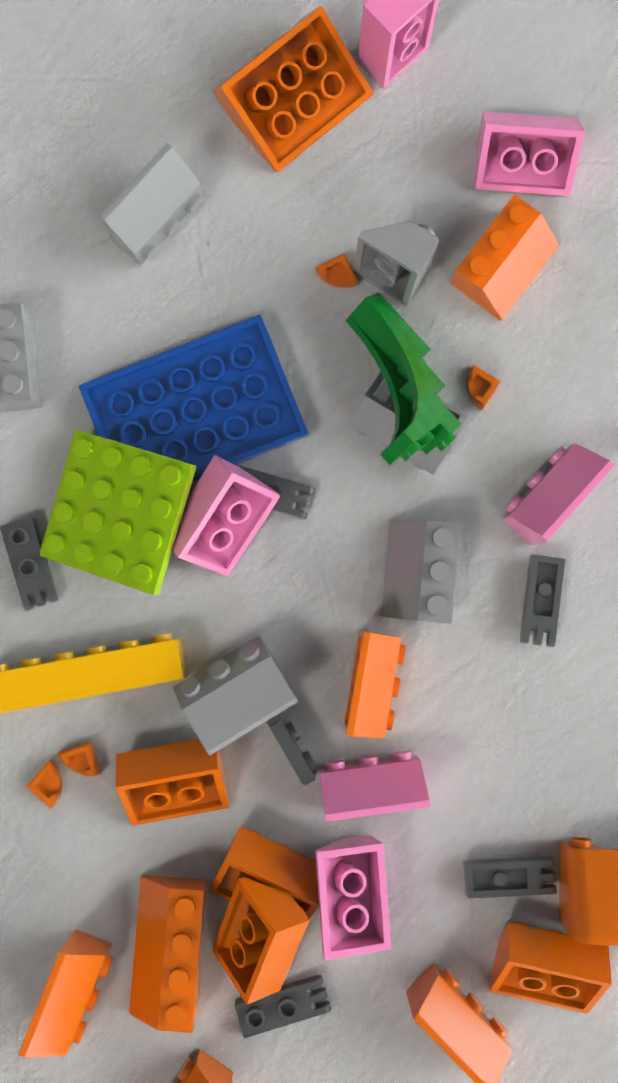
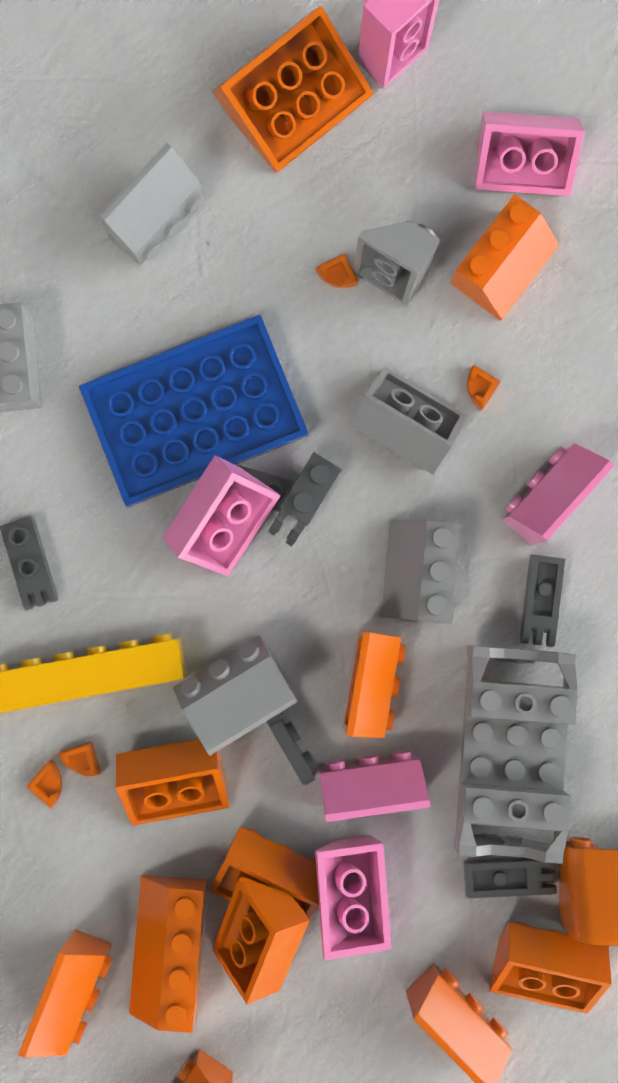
(117, 511): lime plate -> none
(289, 1005): dark grey hinge -> none
(306, 495): none -> dark grey hinge
(420, 416): green arch -> none
(514, 757): none -> light grey piece

